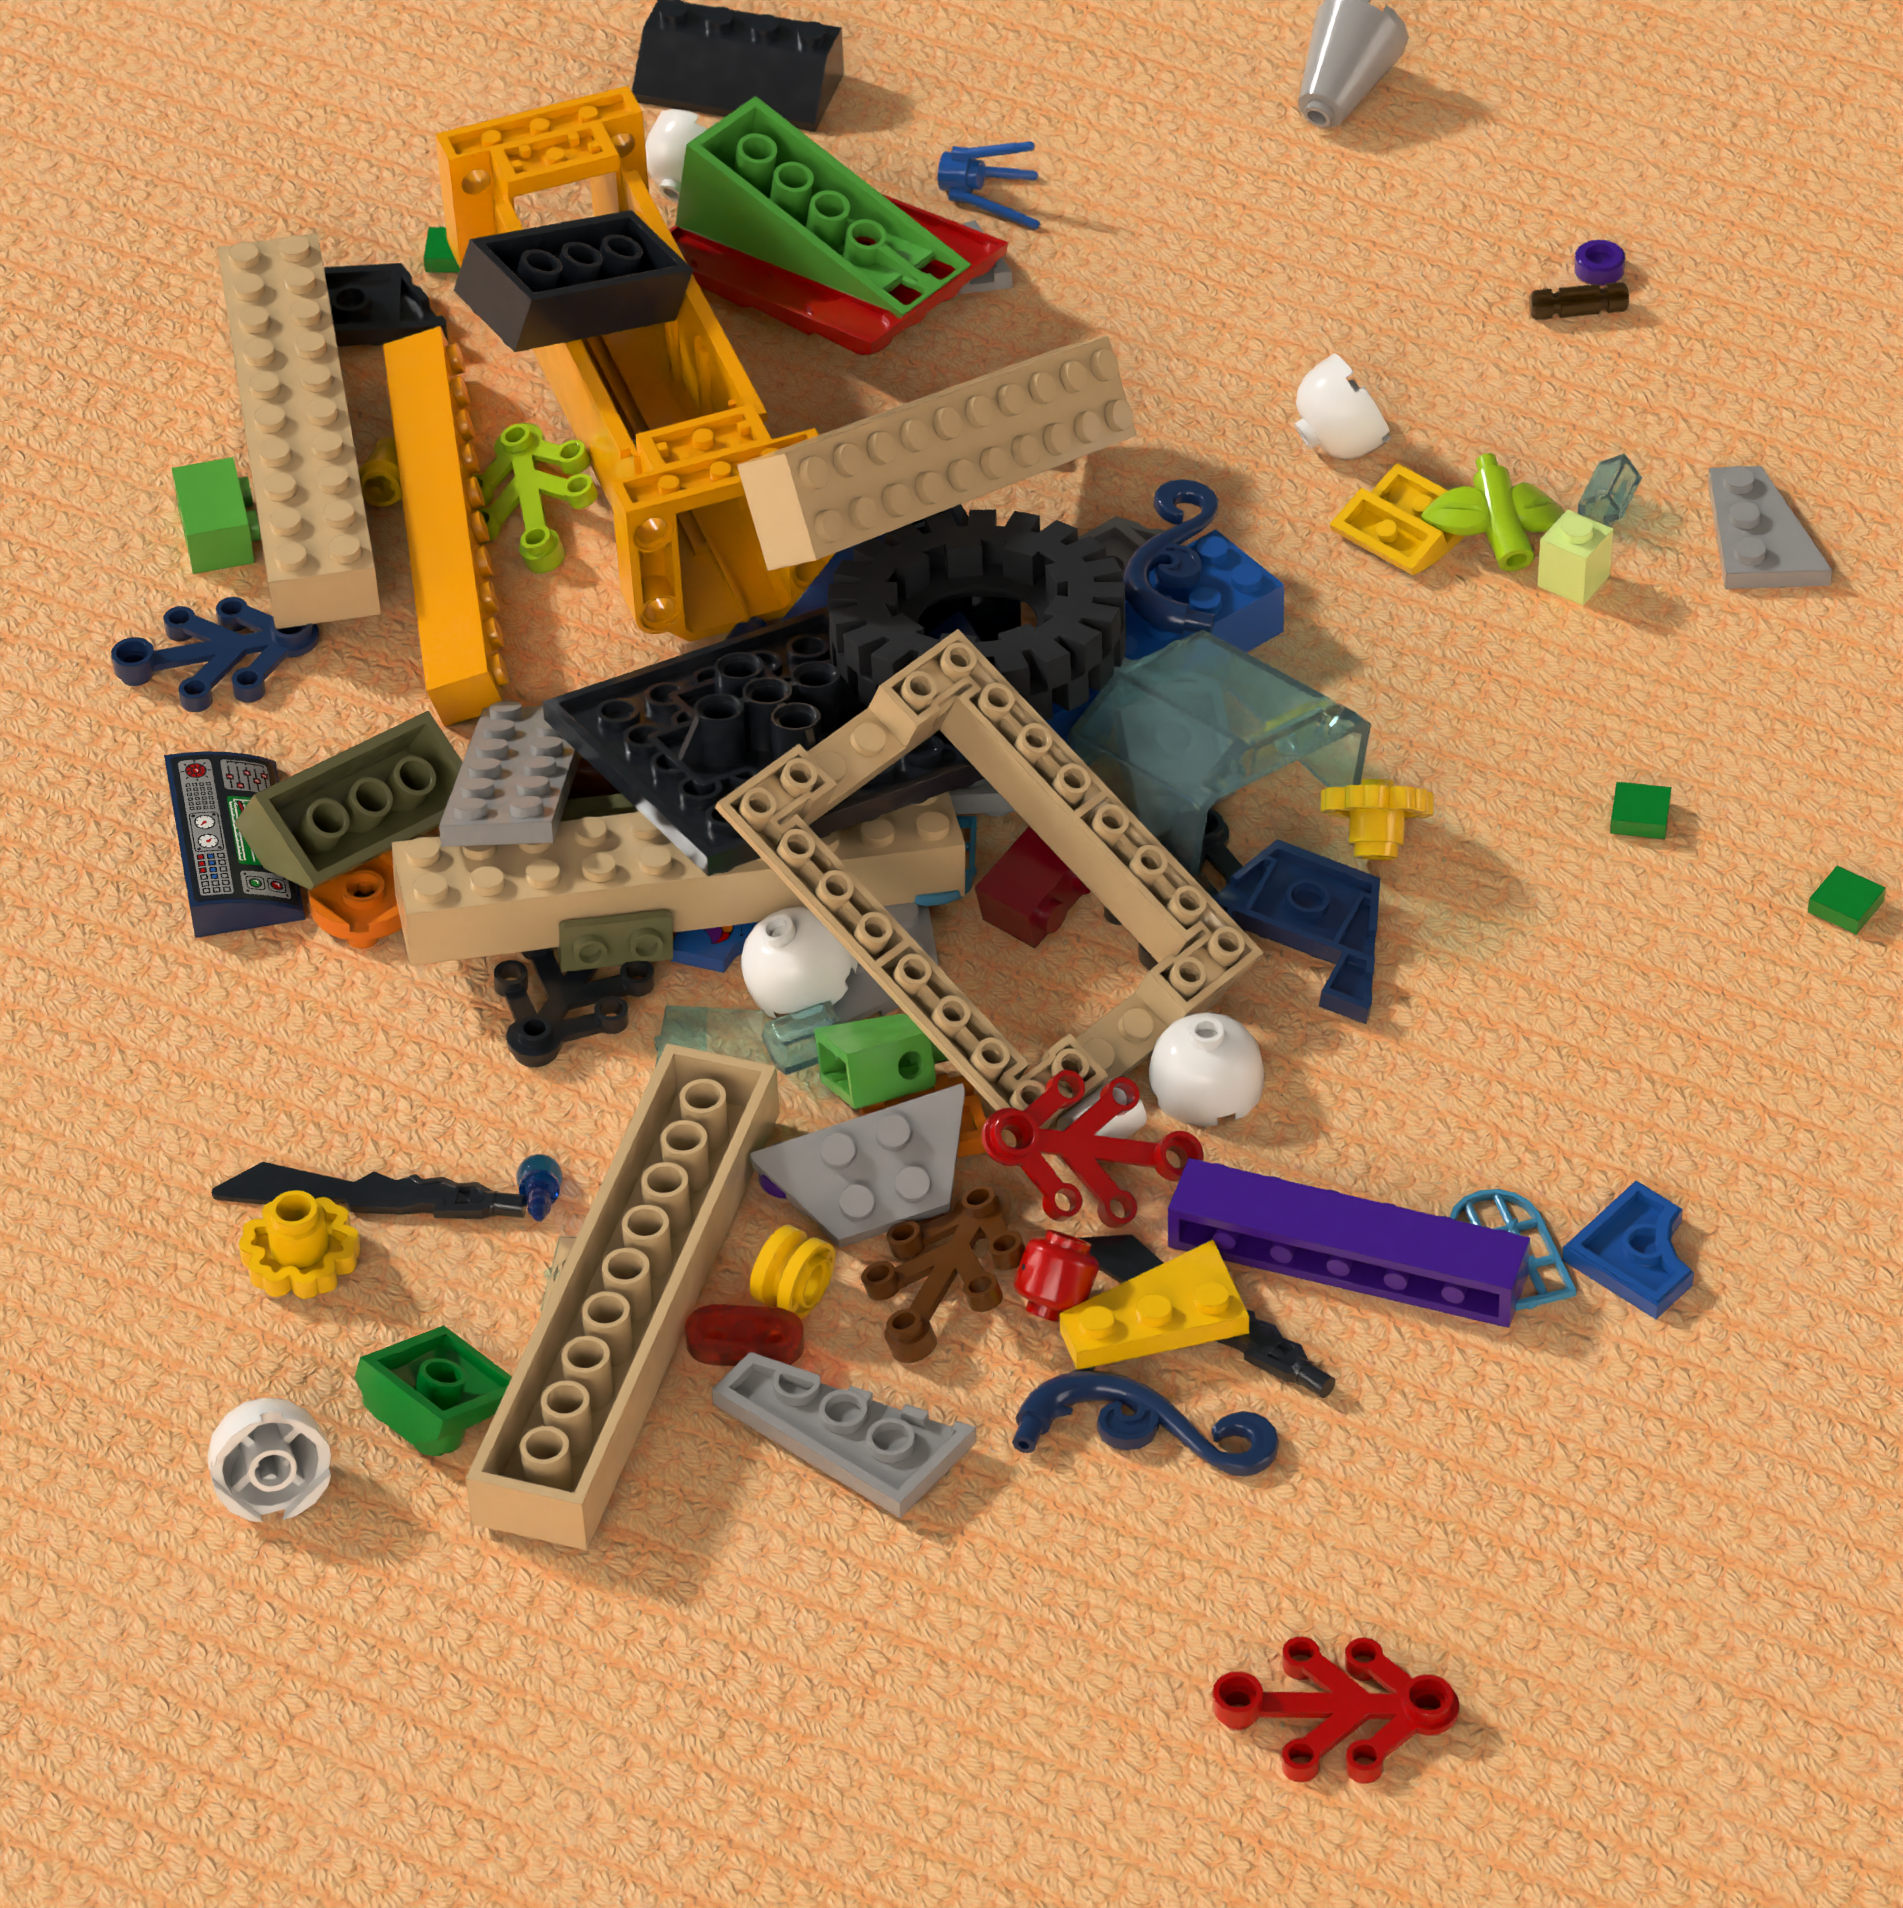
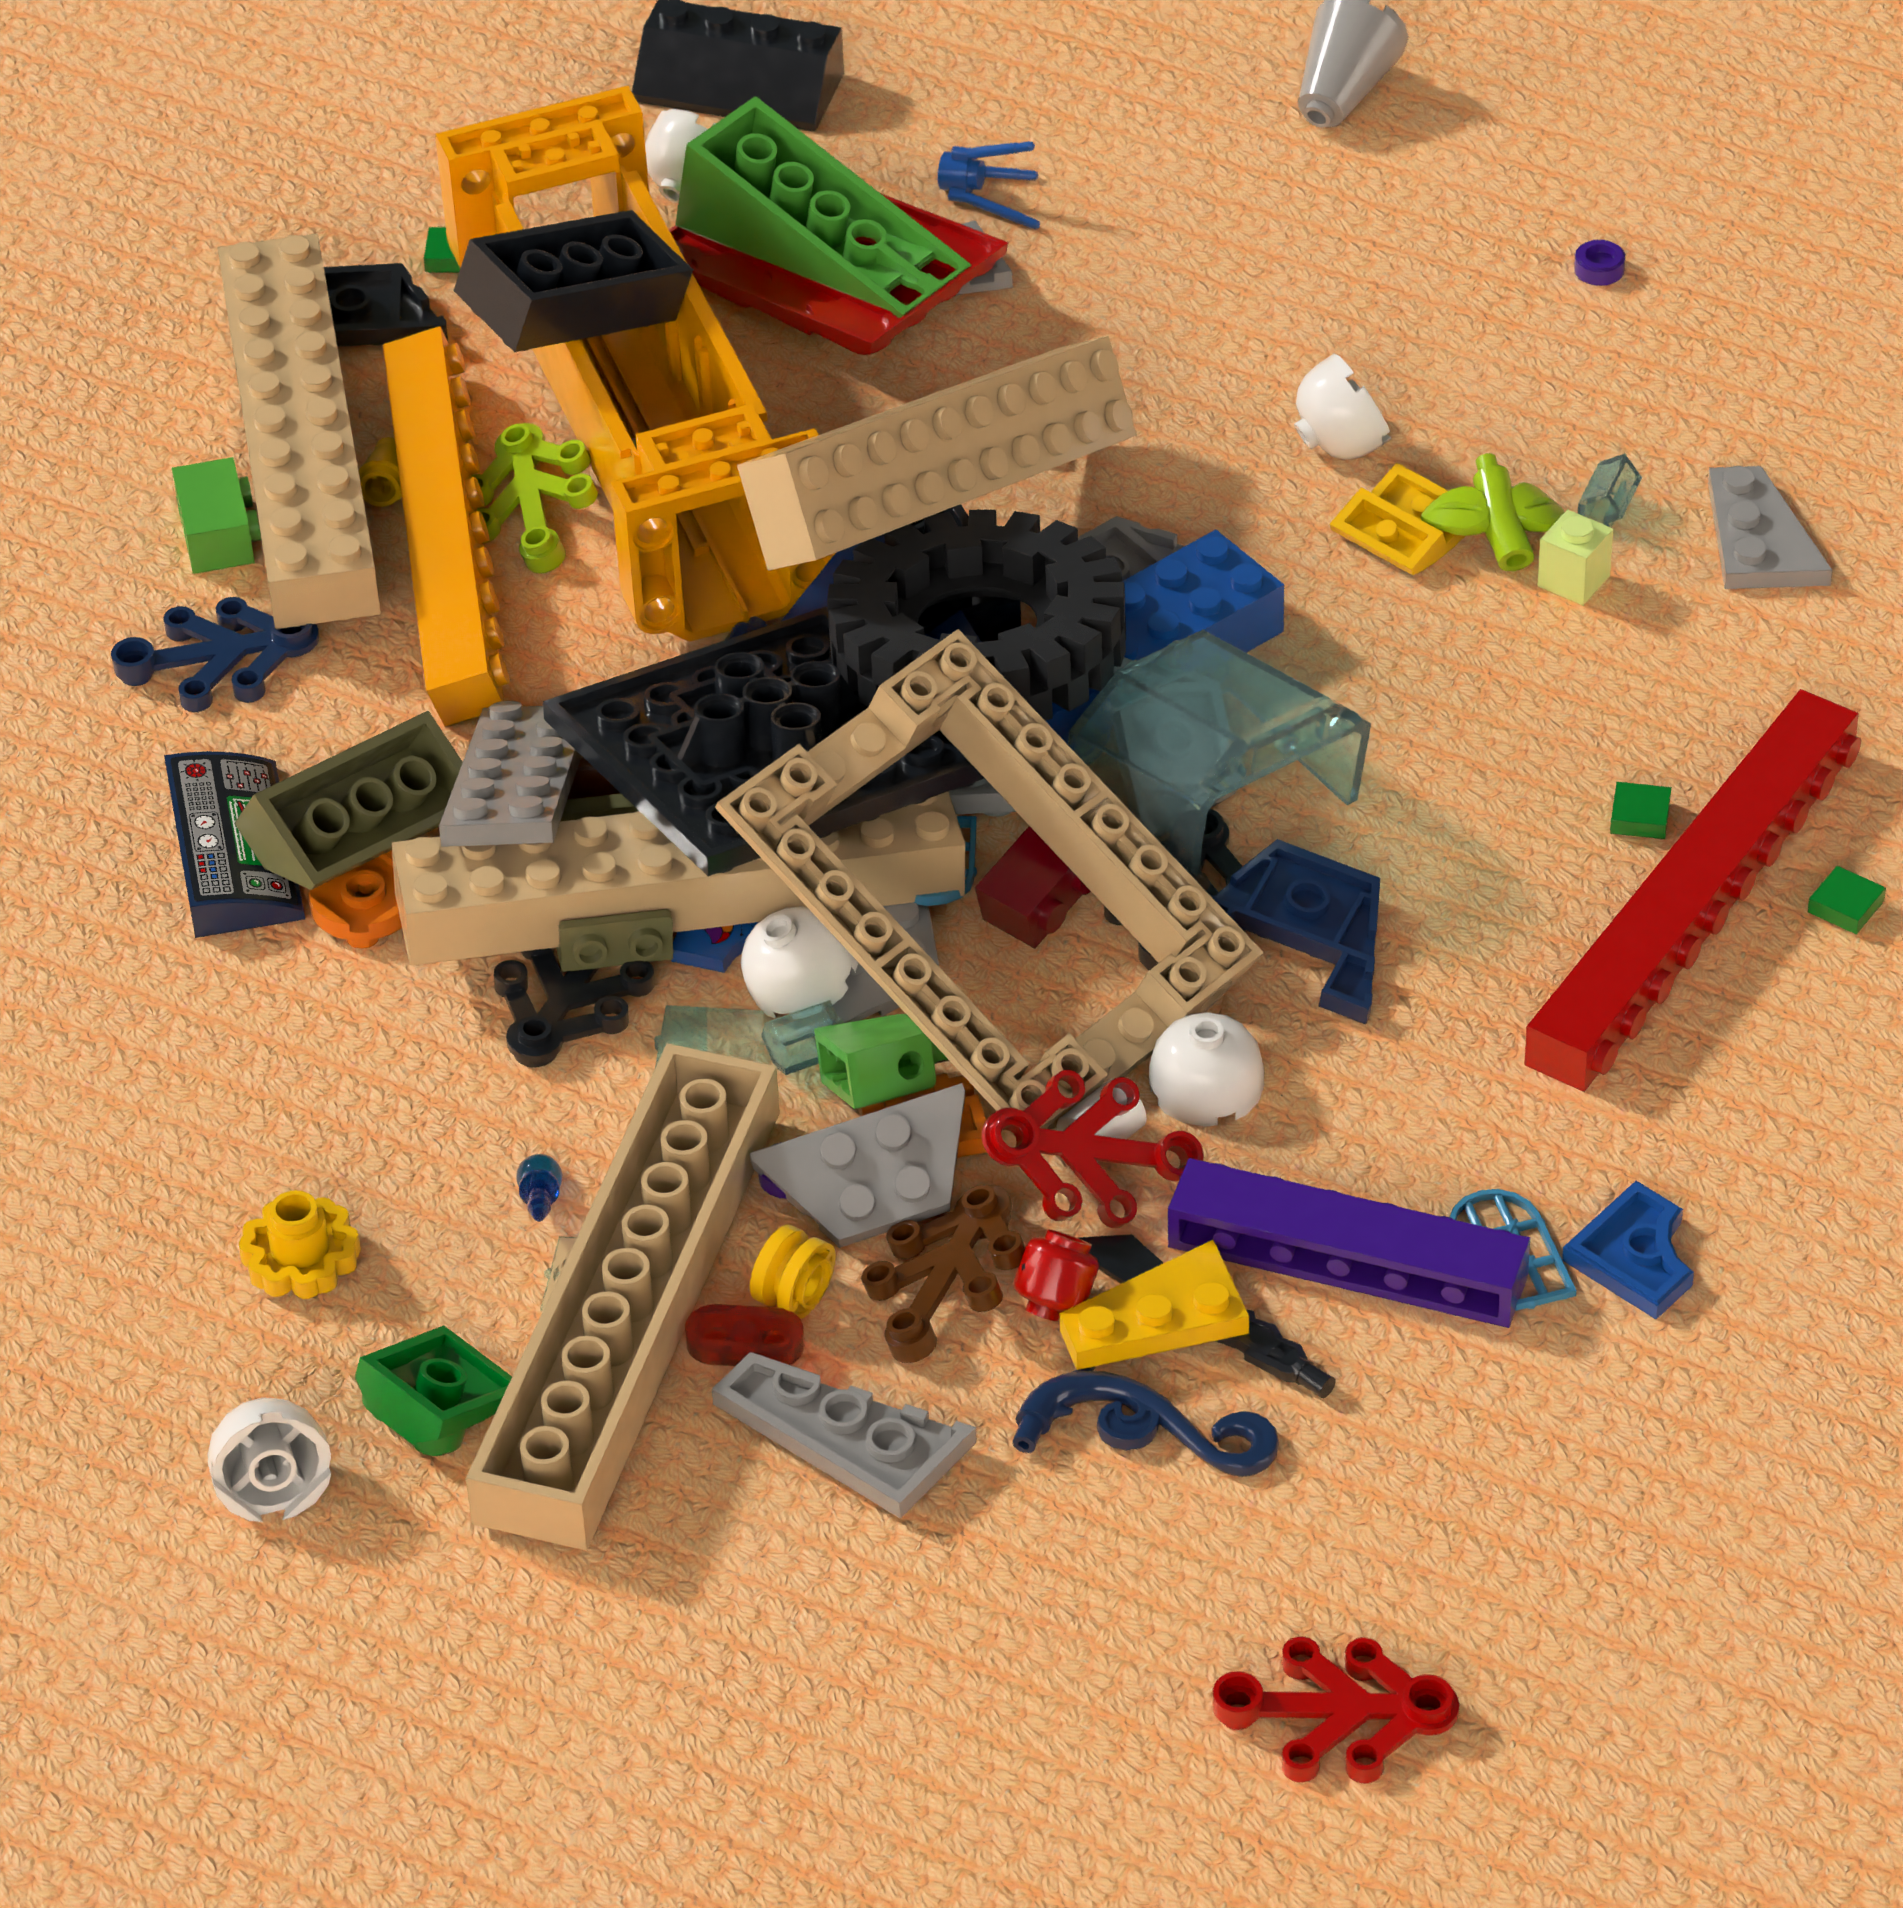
(375, 1193): black sword -> none
(1176, 563): dark blue plant -> none
(1376, 814): yellow plant -> none
(1579, 300): dark brown axle -> none
(1691, 891): none -> red brick

